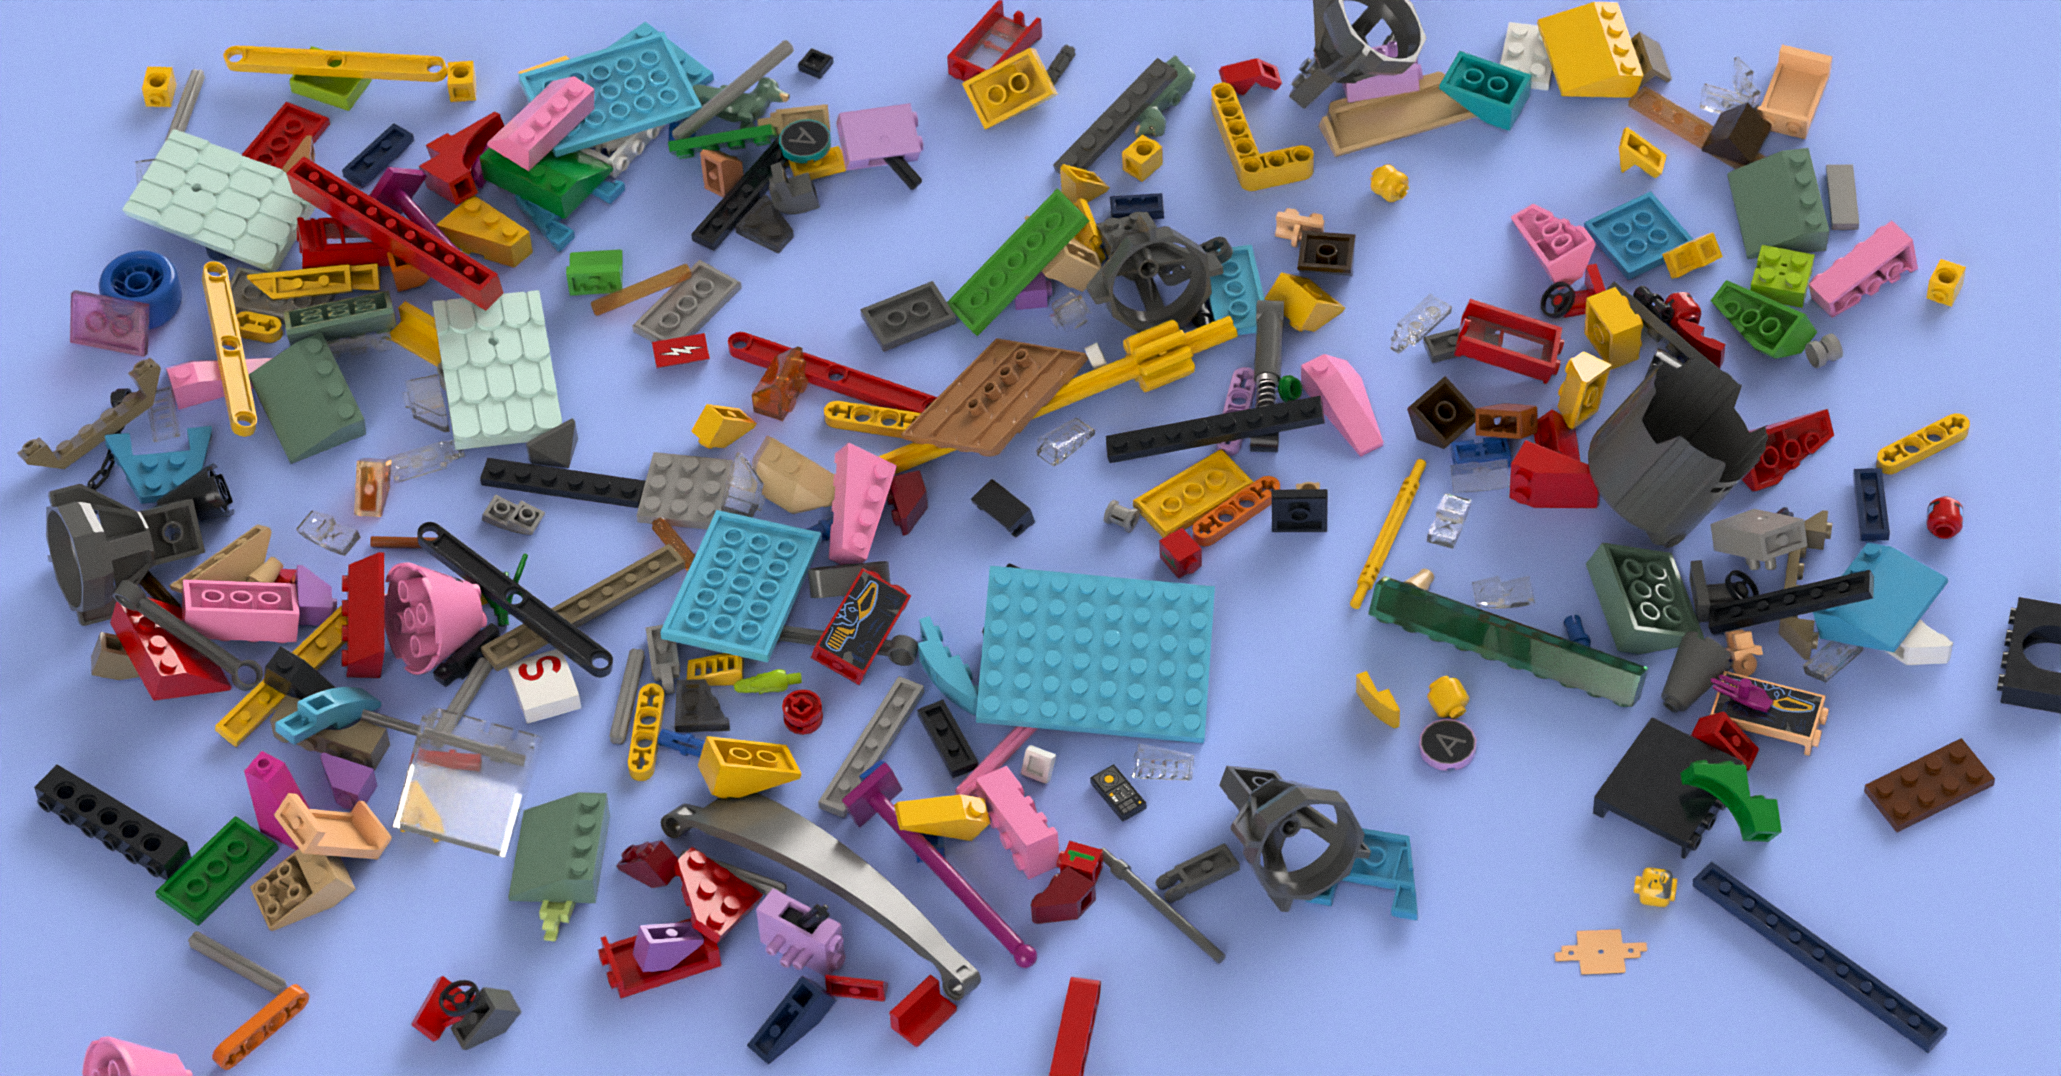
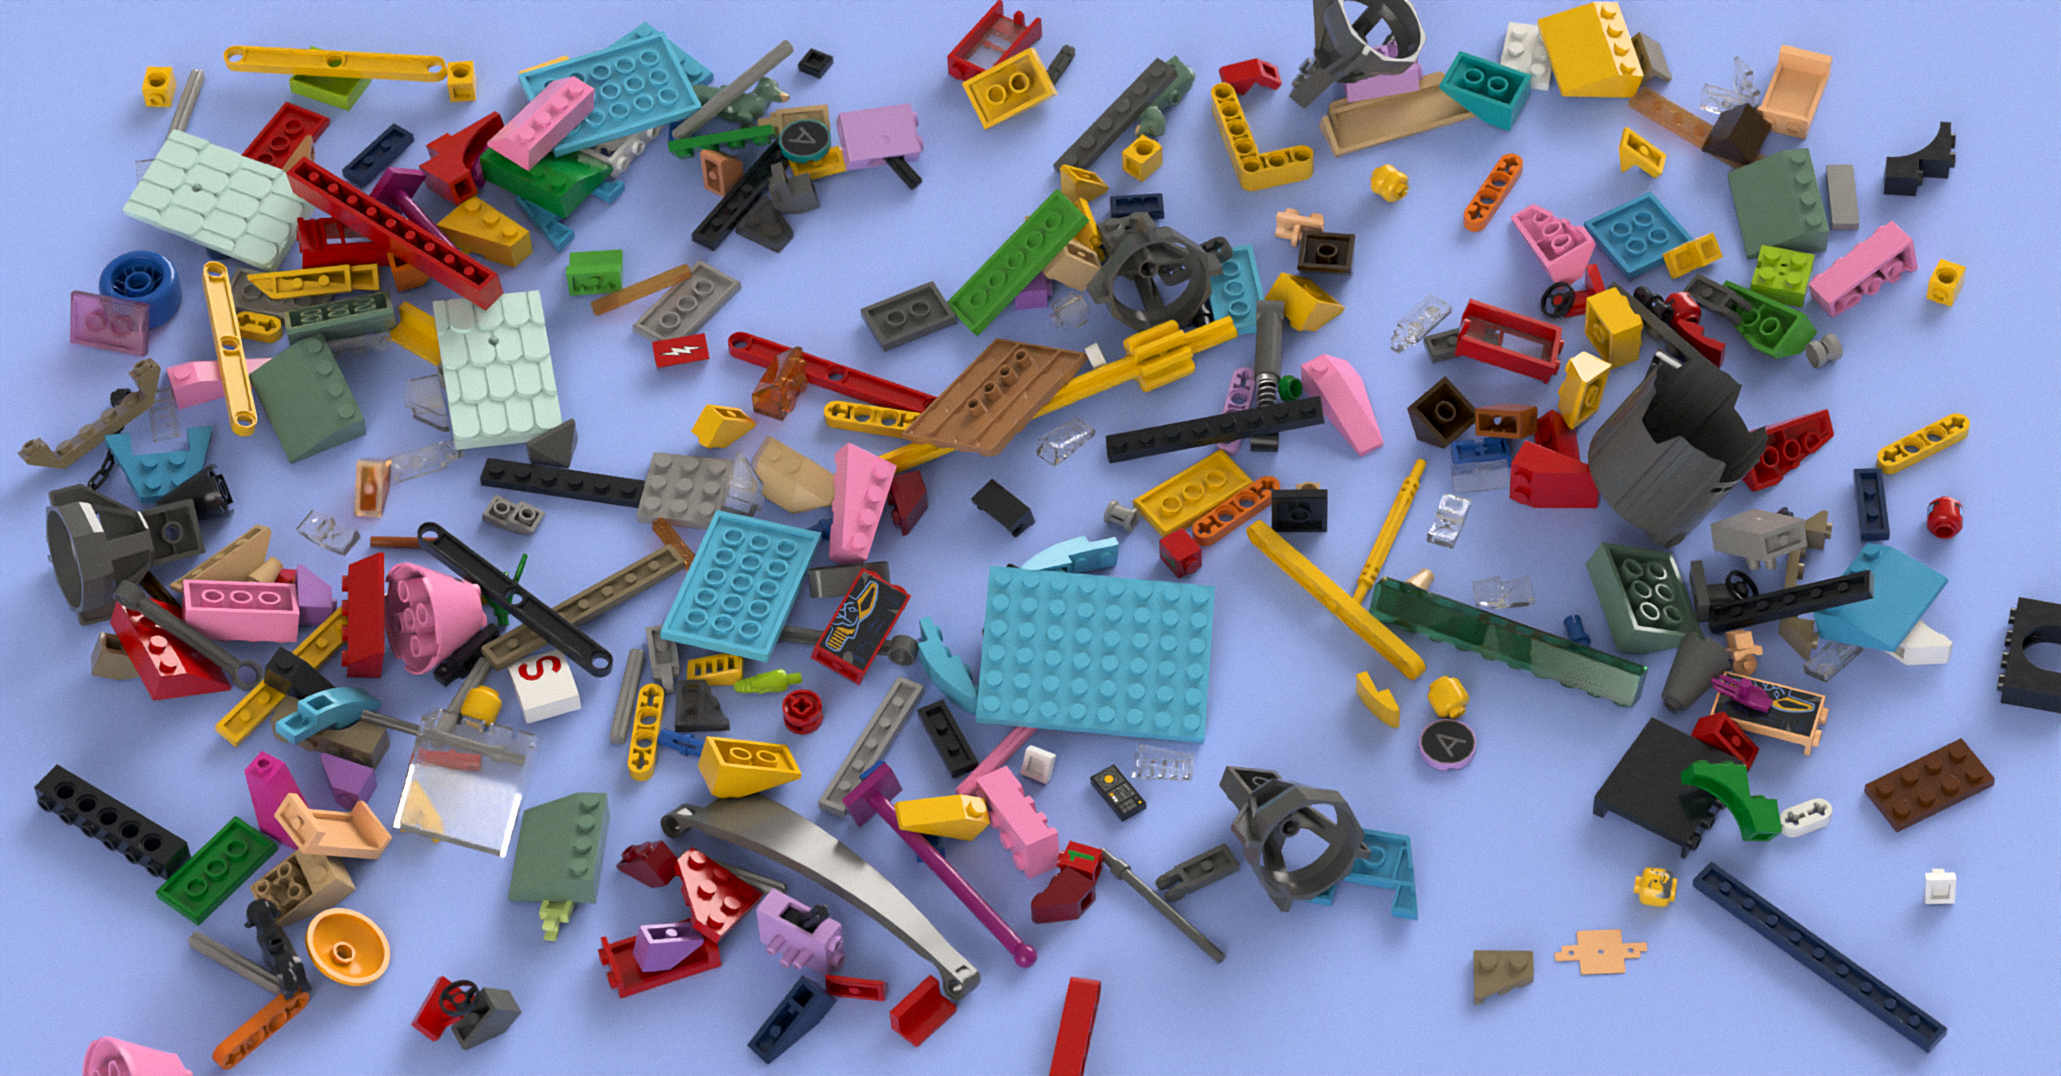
(276, 947): none -> black animal
(347, 947): none -> light orange dish
(482, 704): none -> yellow head
(1076, 556): none -> medium azure slope
(1336, 600): none -> yellow beam
(1495, 193): none -> orange beam
(1500, 972): none -> dark tan wing
(1716, 298): none -> dark grey hinge
(1806, 819): none -> white beam
(1907, 172): none -> black arch
(1939, 887): none -> white tile

